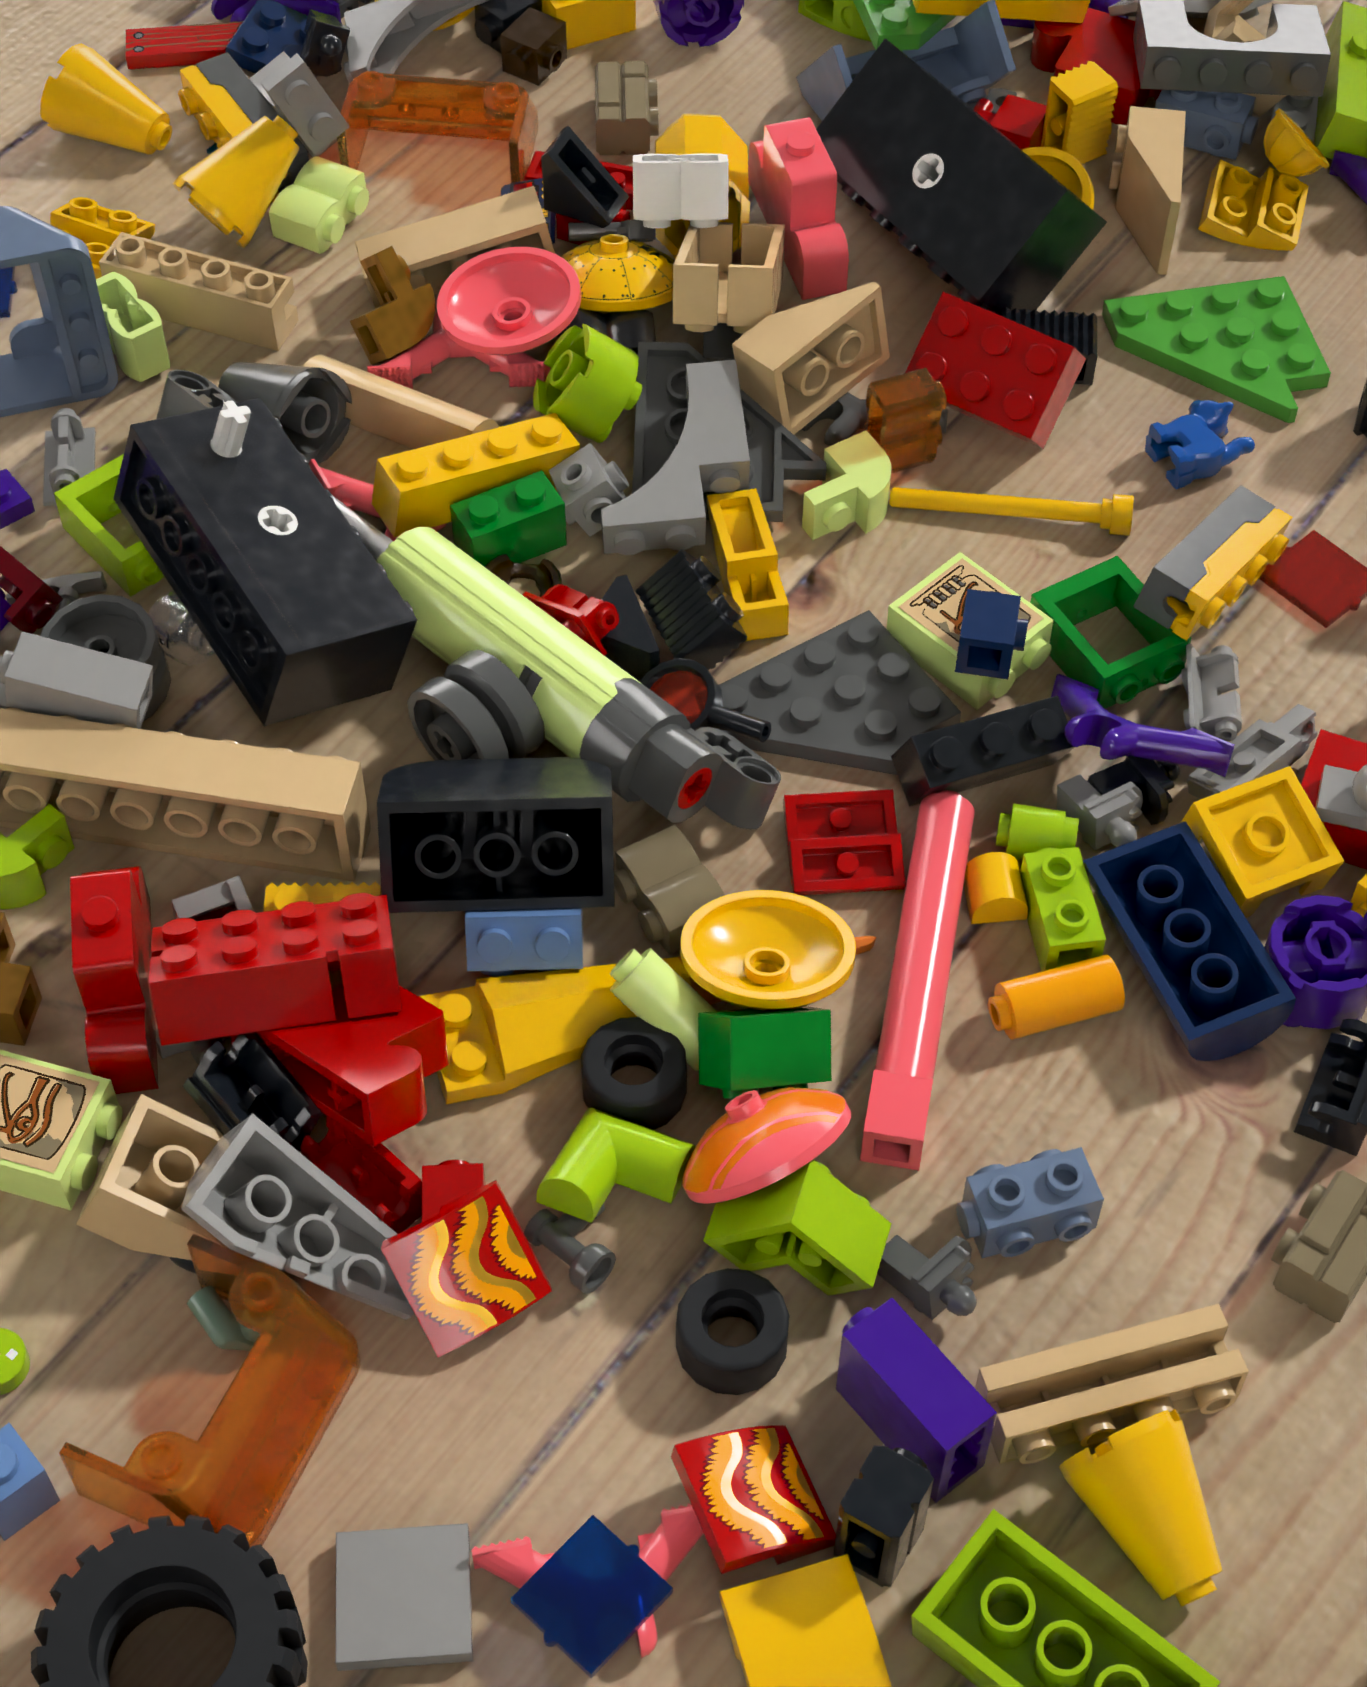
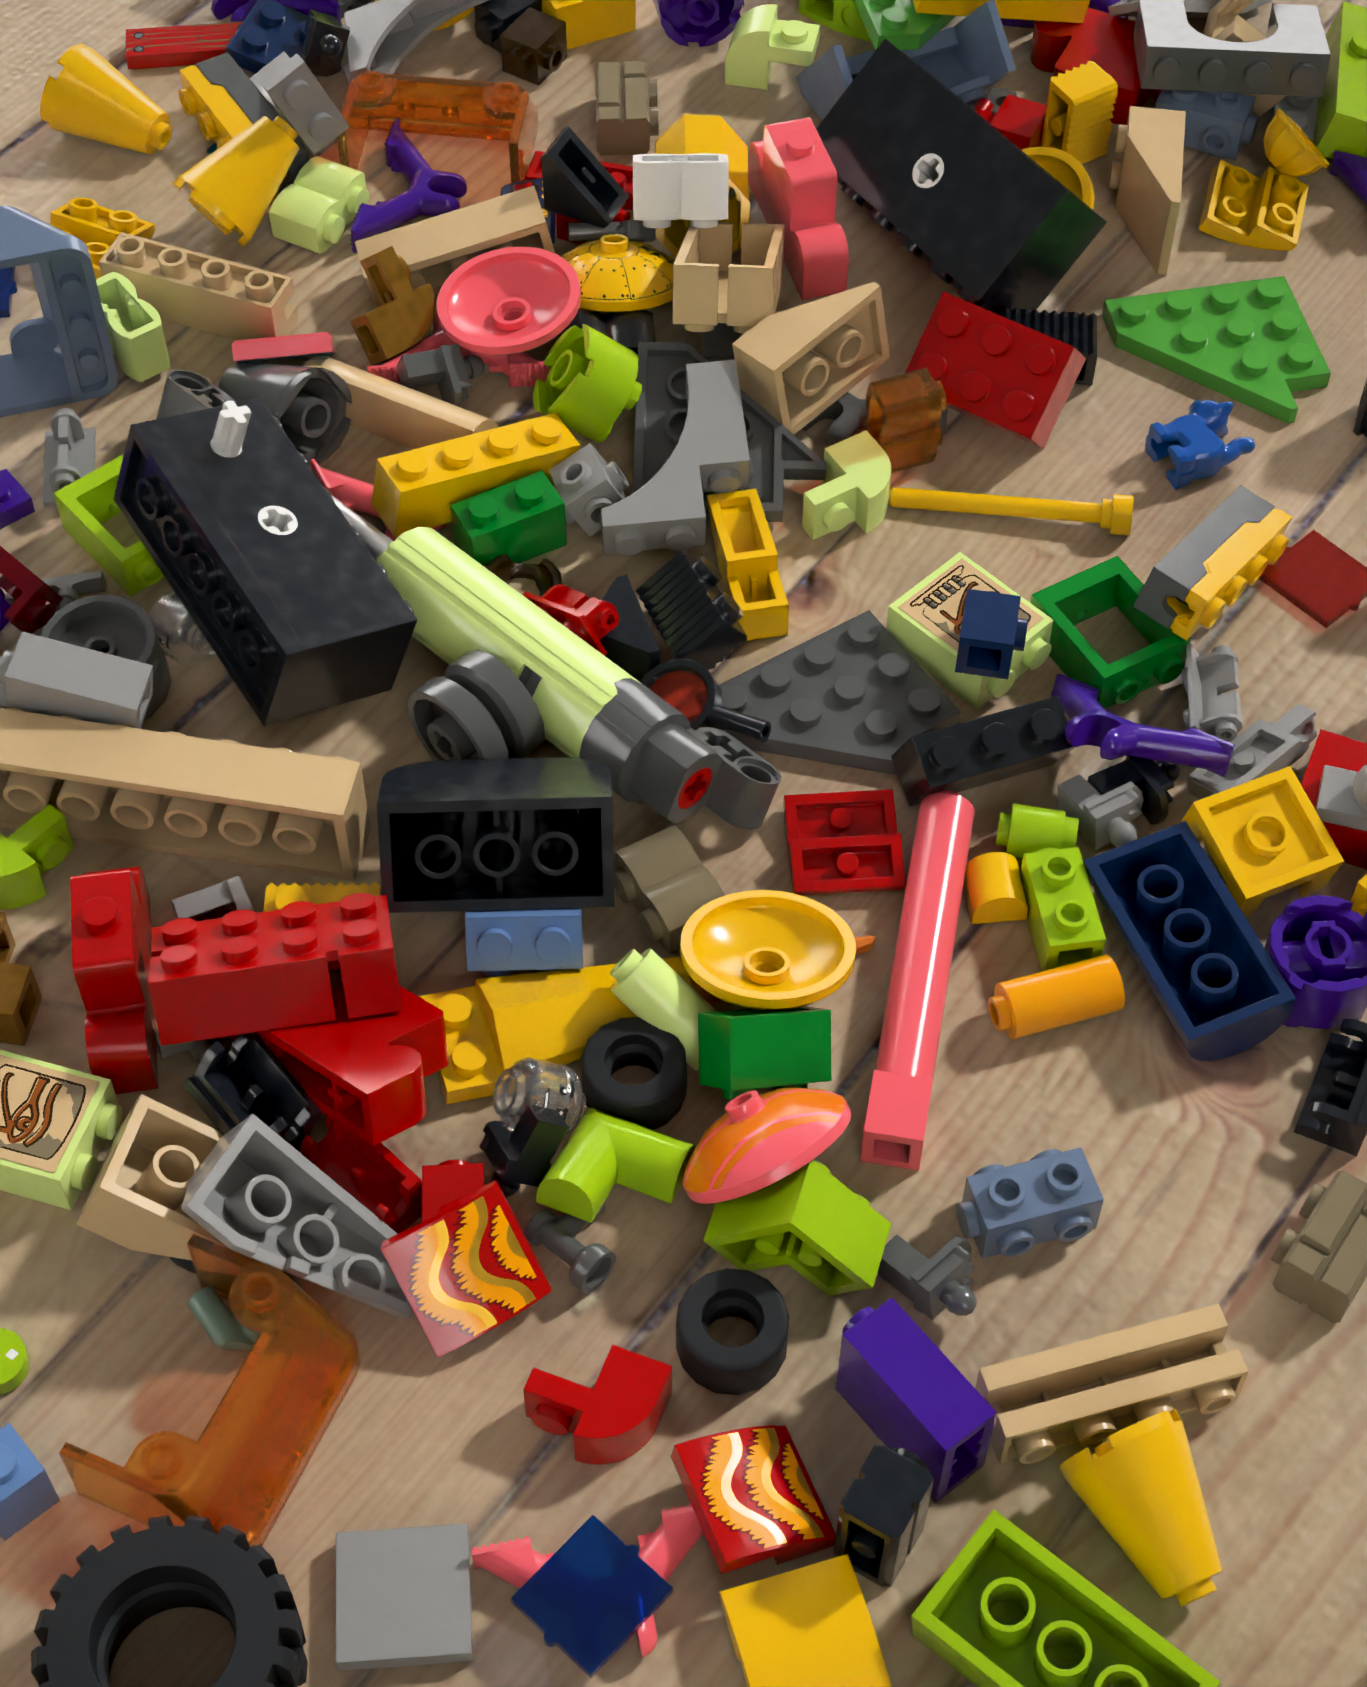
(283, 347): none -> coral tile
(428, 191): none -> dark purple piece
(442, 367): none -> dark grey piece
(525, 1152): none -> black piece
(541, 1085): none -> clear head
(613, 1416): none -> red brick
(762, 41): none -> yellowish green brick

